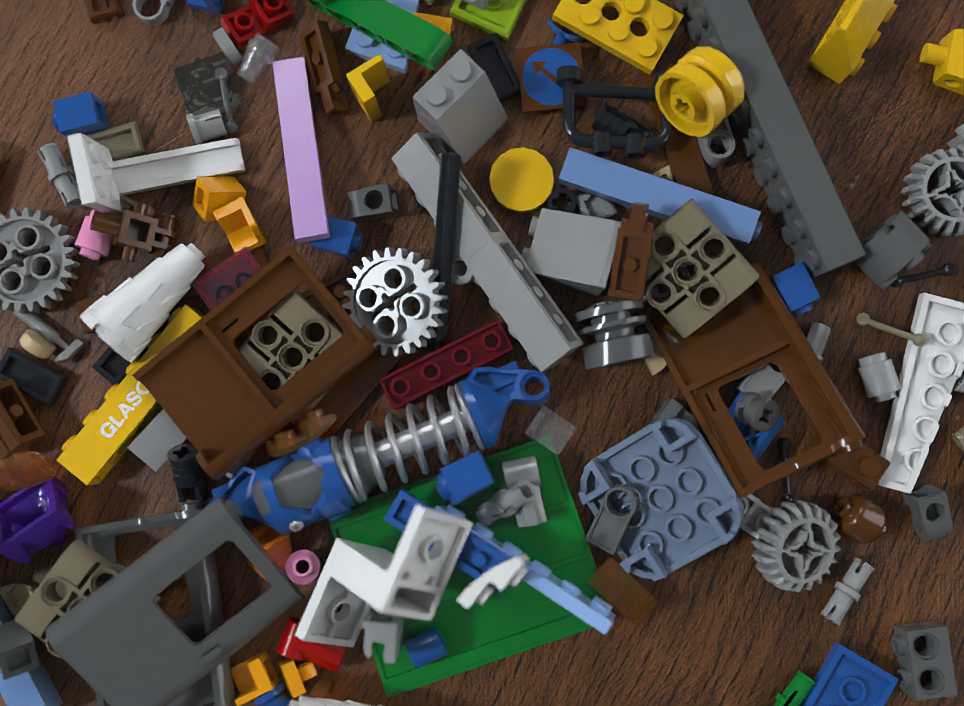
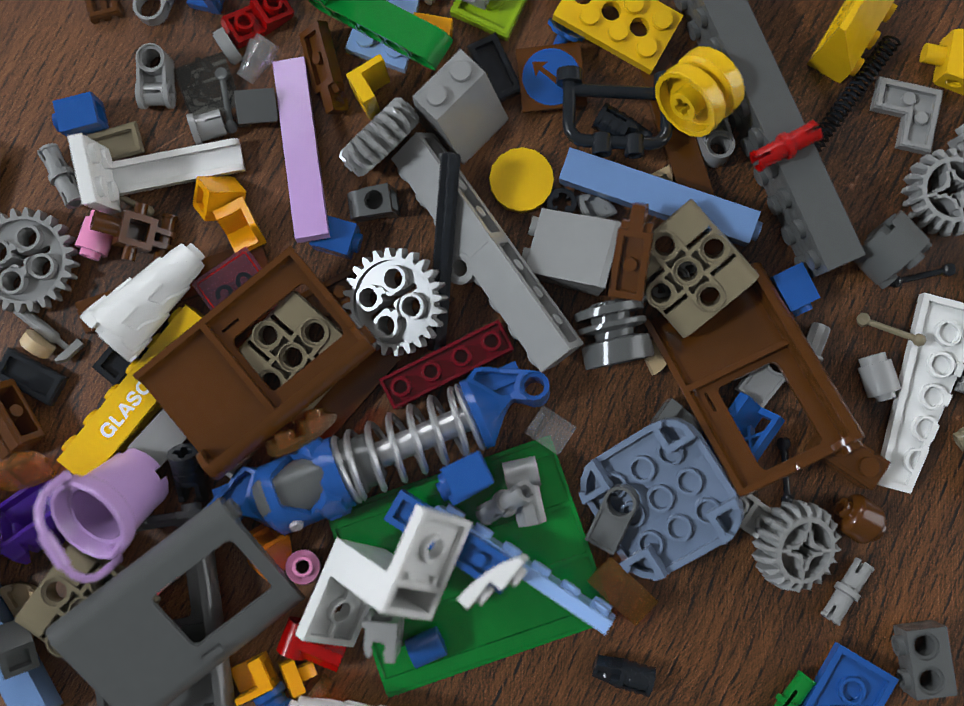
(100, 510): none -> lavender piece
(156, 84): none -> light grey piece
(255, 106): none -> dark grey panel
(379, 137): none -> light grey gear
(625, 674): none -> black hinge
(757, 411): flat silver wheel -> none
(786, 145): none -> red pin
(833, 125): none -> black piece
(917, 108): none -> light grey tile
(929, 512): dark grey leg -> none

